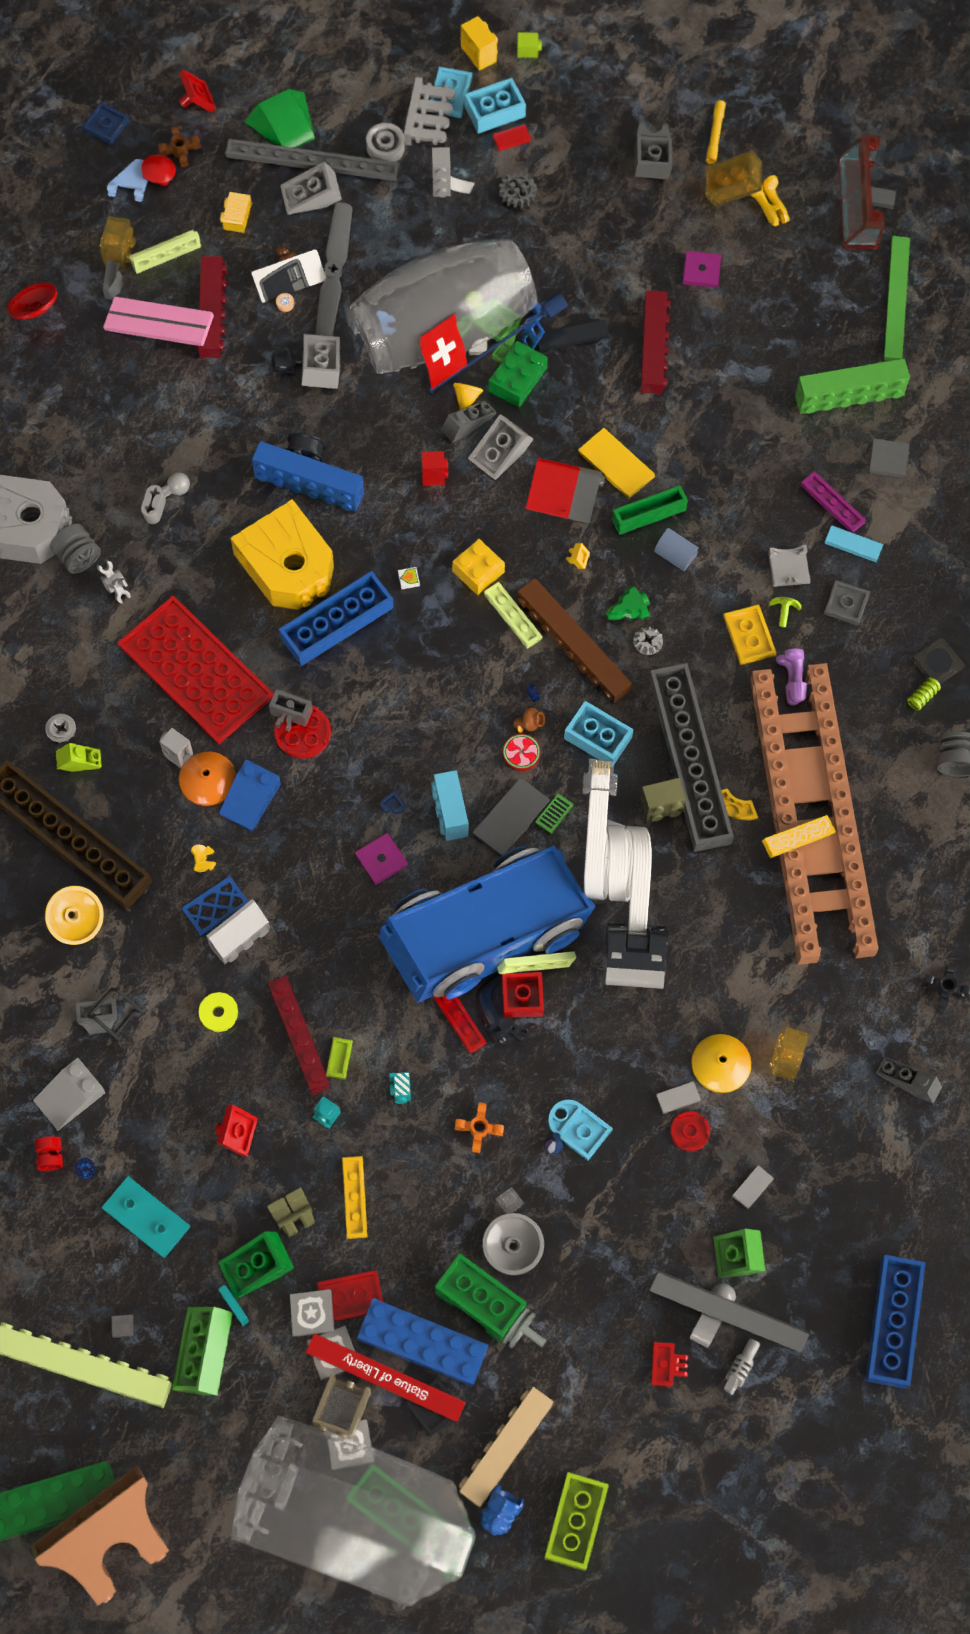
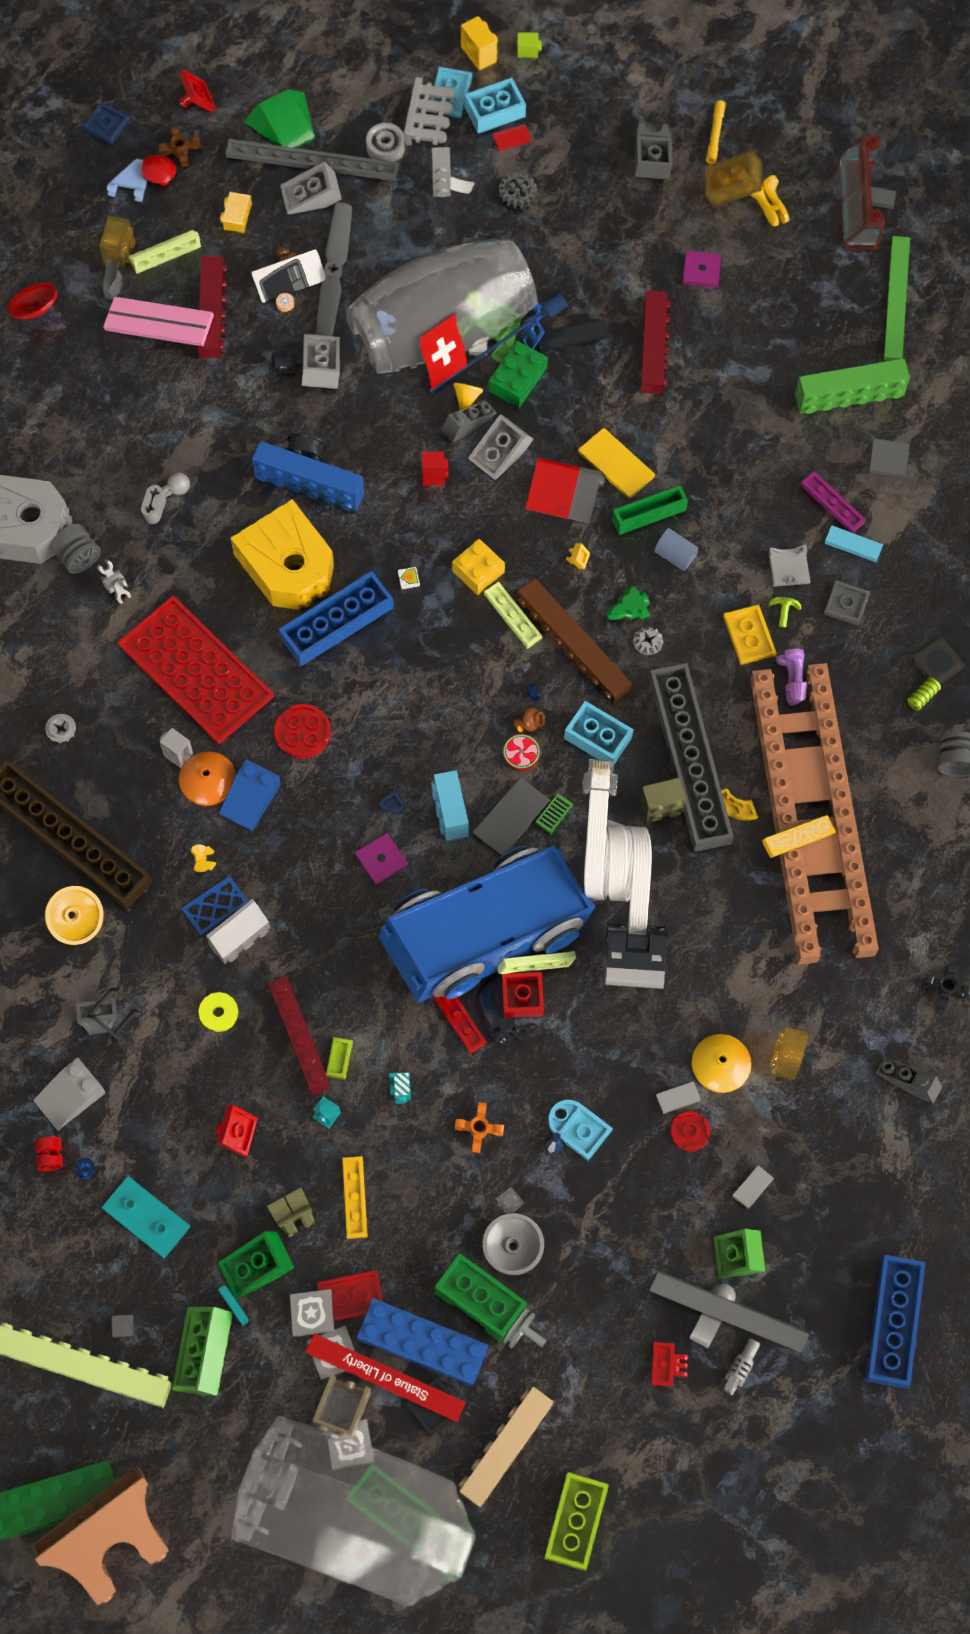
(78, 758): lime slope -> none
(290, 708): dark grey brick -> none
(500, 1511): blue hair -> none

